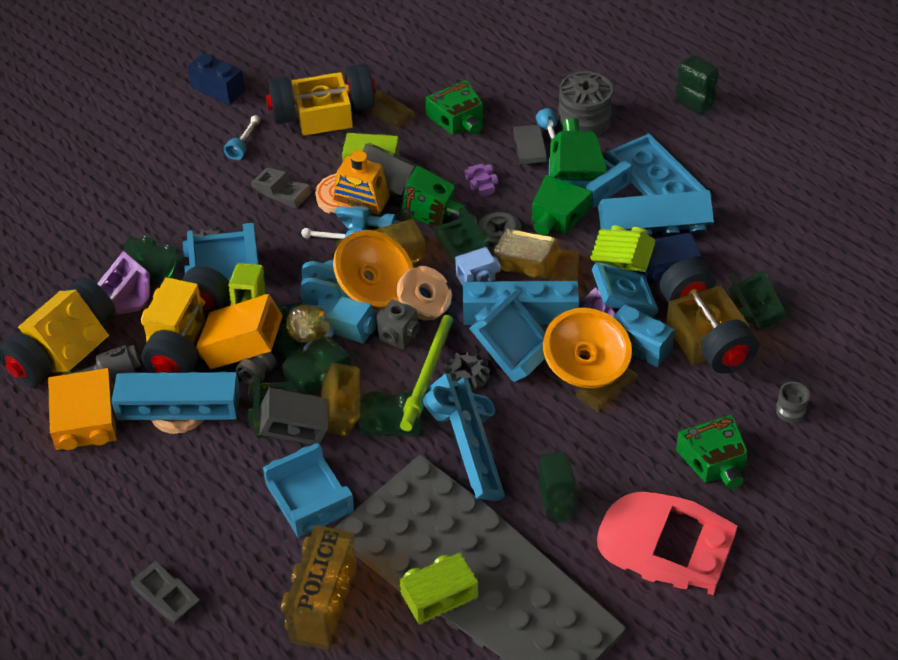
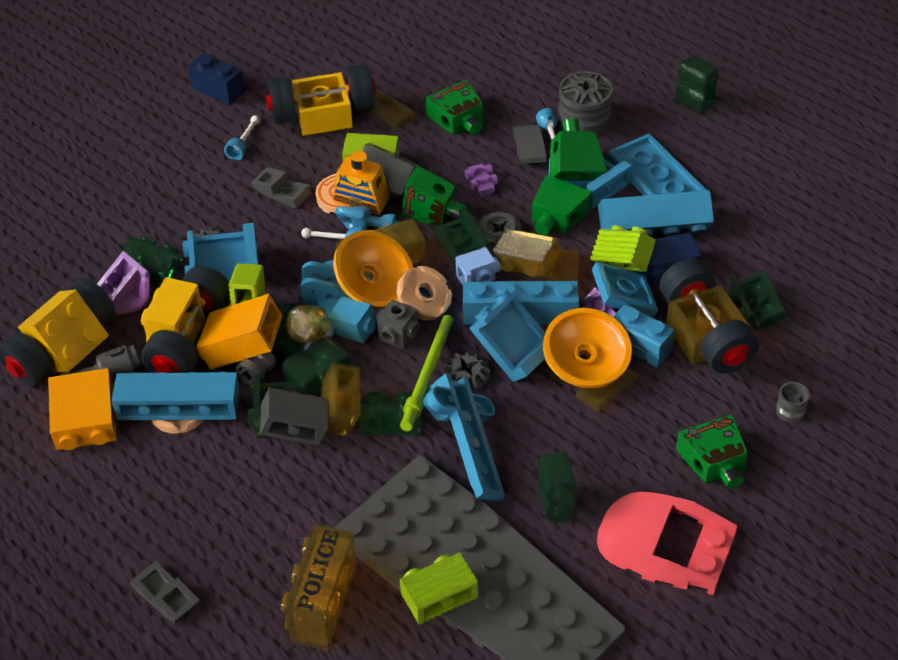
(307, 490): dark azure panel -> none

